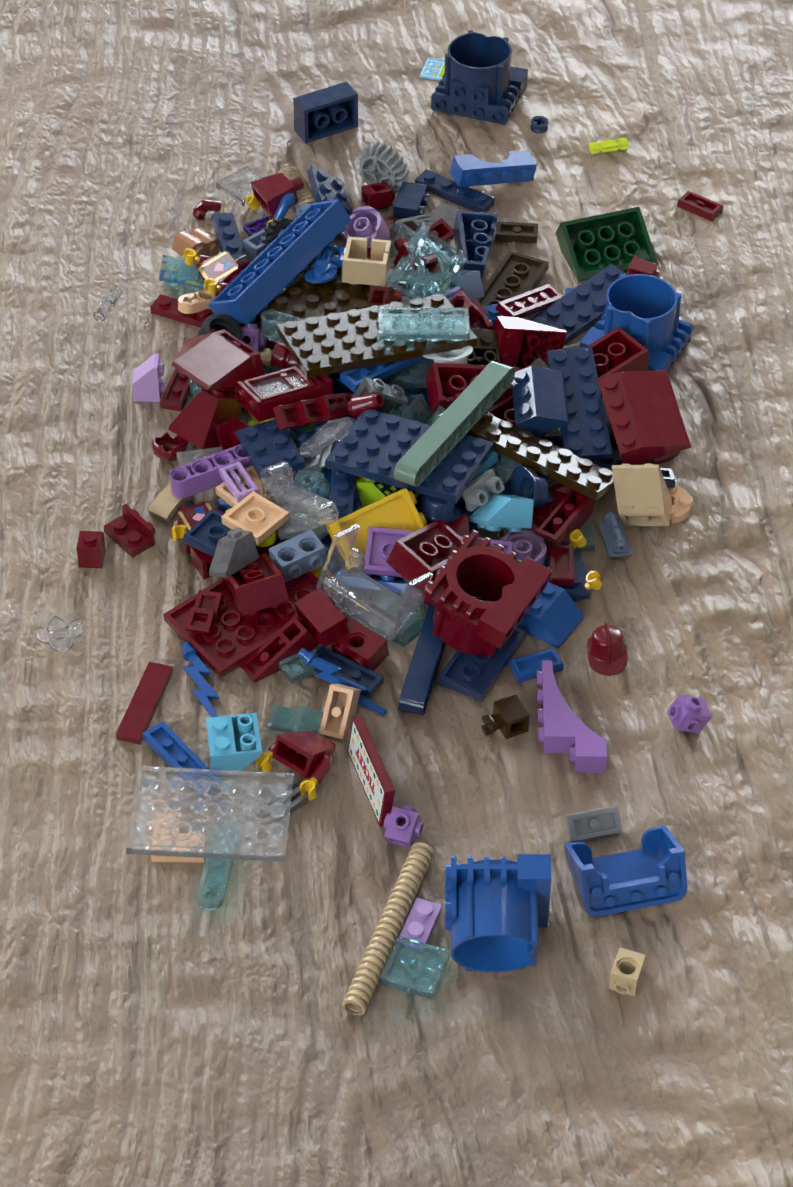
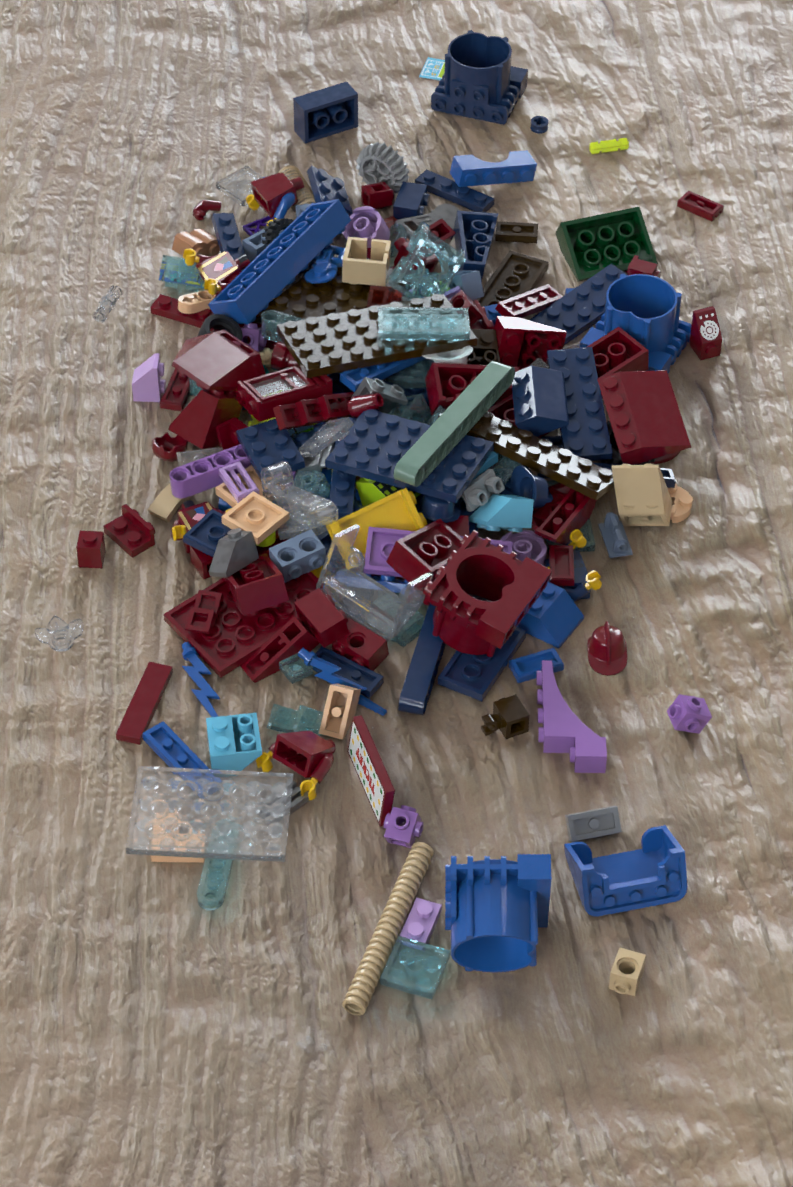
(705, 333): none -> dark red slope

